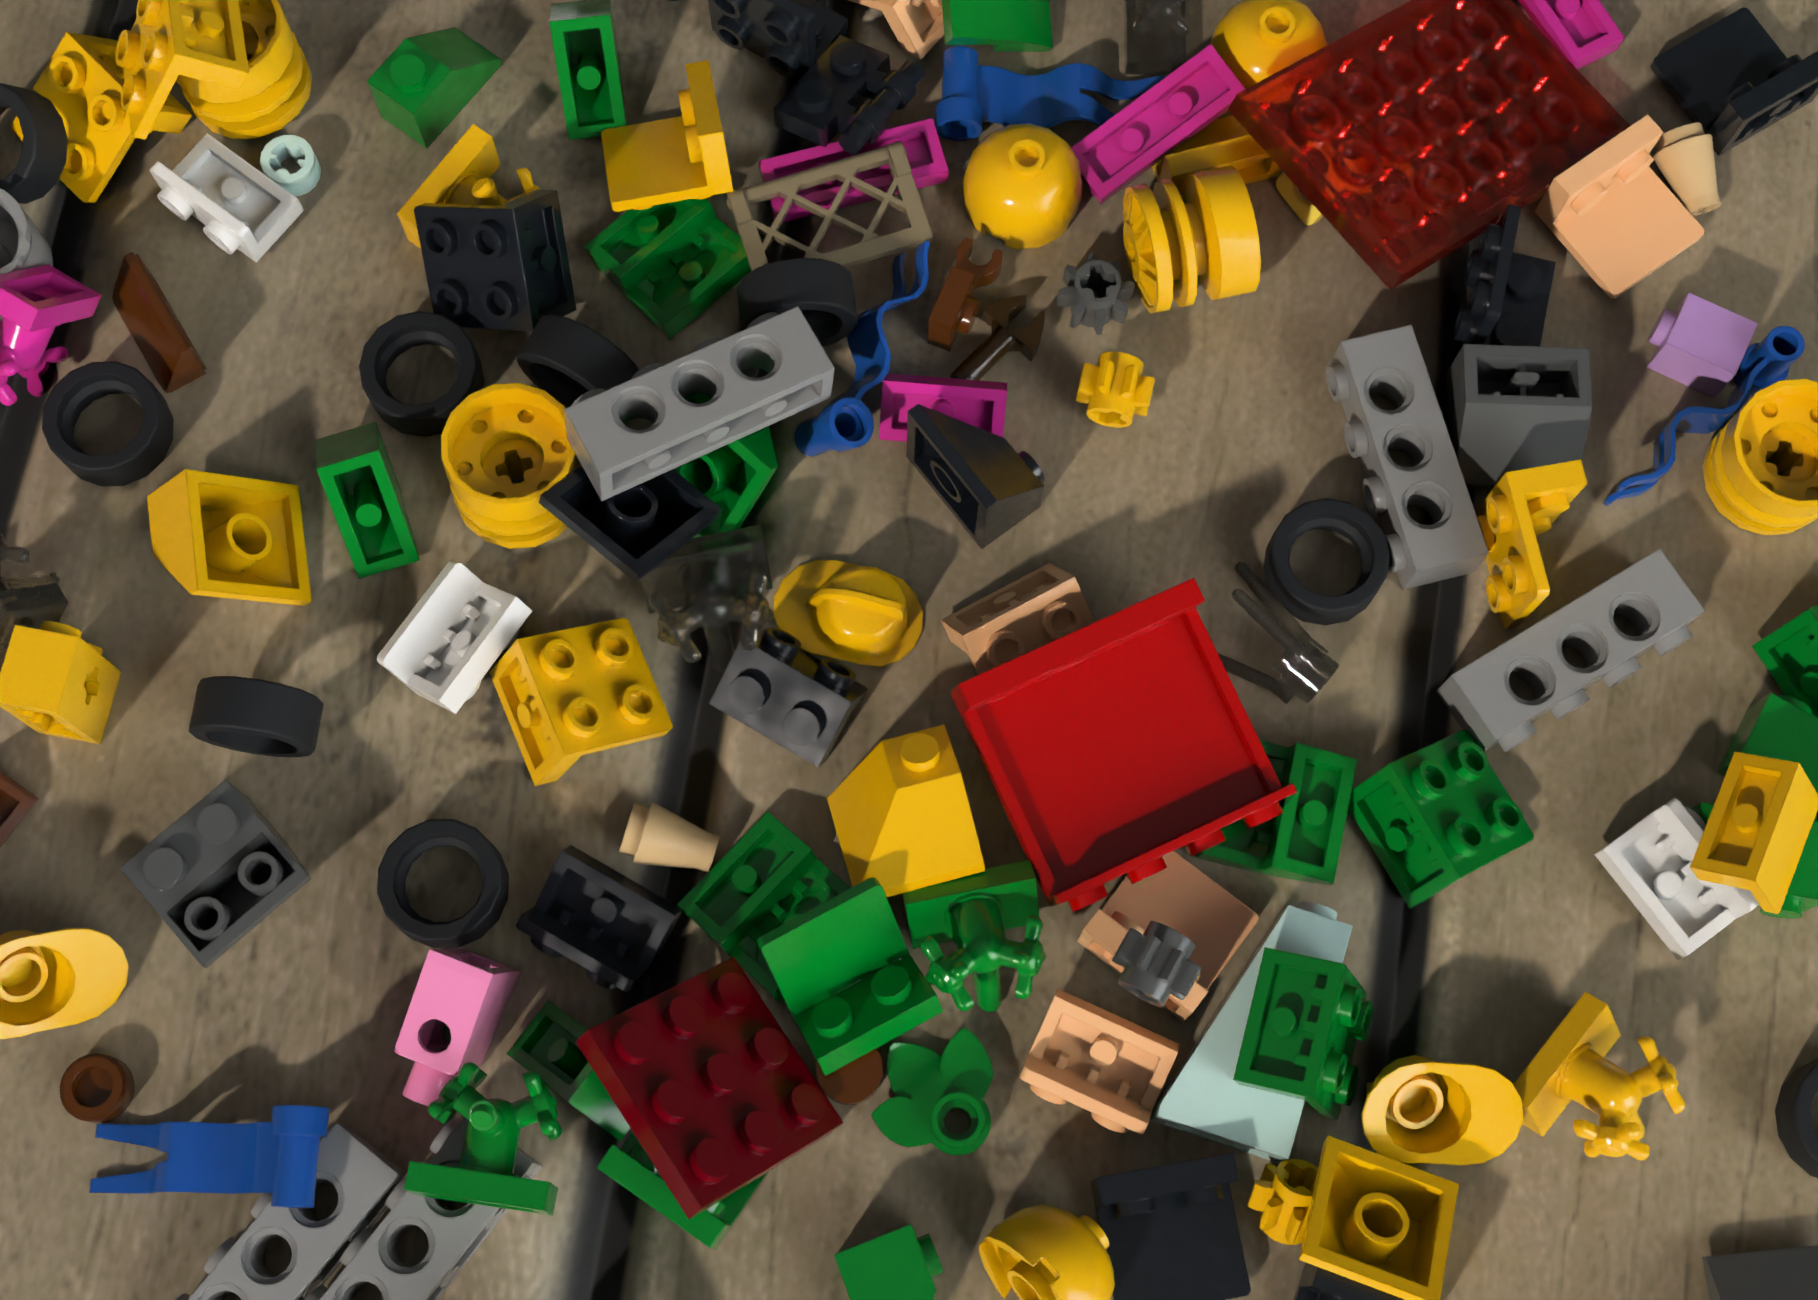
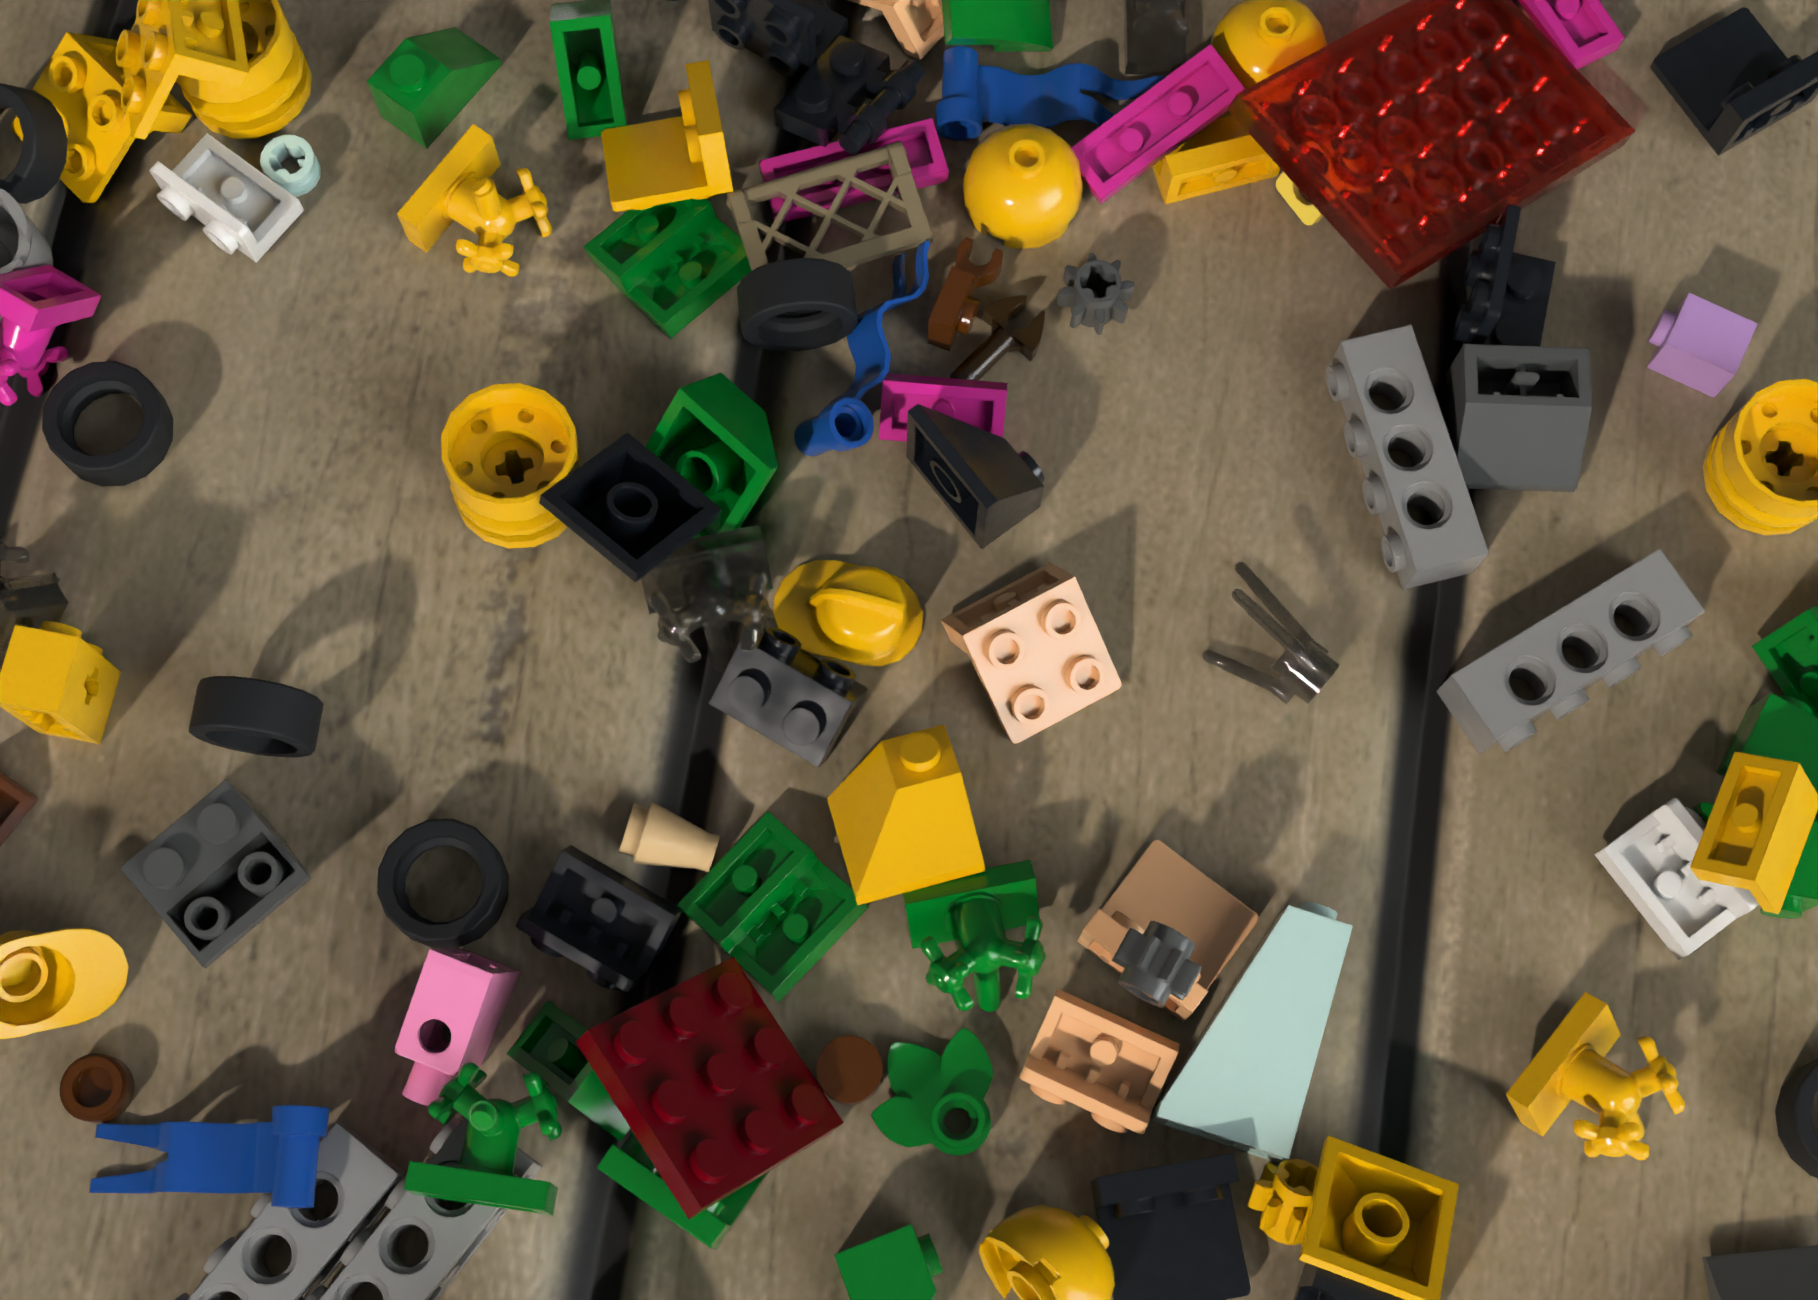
(155, 326): reddish brown slope -> none
(231, 537): yellow slope -> none
(366, 499): green slope -> none
(399, 336): black tyre -> none
(453, 637): white bracket -> none
(497, 261): black bracket -> none
(572, 359): black tyre -> none
(578, 695): yellow bracket -> none
(684, 431): light grey brick -> none
(848, 976): green bracket -> none
(1115, 389): yellow gear -> none
(1119, 747): red panel -> none
(1202, 238): yellow wheel -> none
(1304, 1031): green bracket -> none
(1309, 833): green slope -> none
(1349, 522): black tyre -> none
(1437, 816): green bracket -> none
(1440, 1112): yellow piece -> none
(1510, 518): yellow bracket -> none
(1618, 211): light nougat bracket -> none
(1688, 166): tan cone -> none
(1760, 367): blue flag -> none

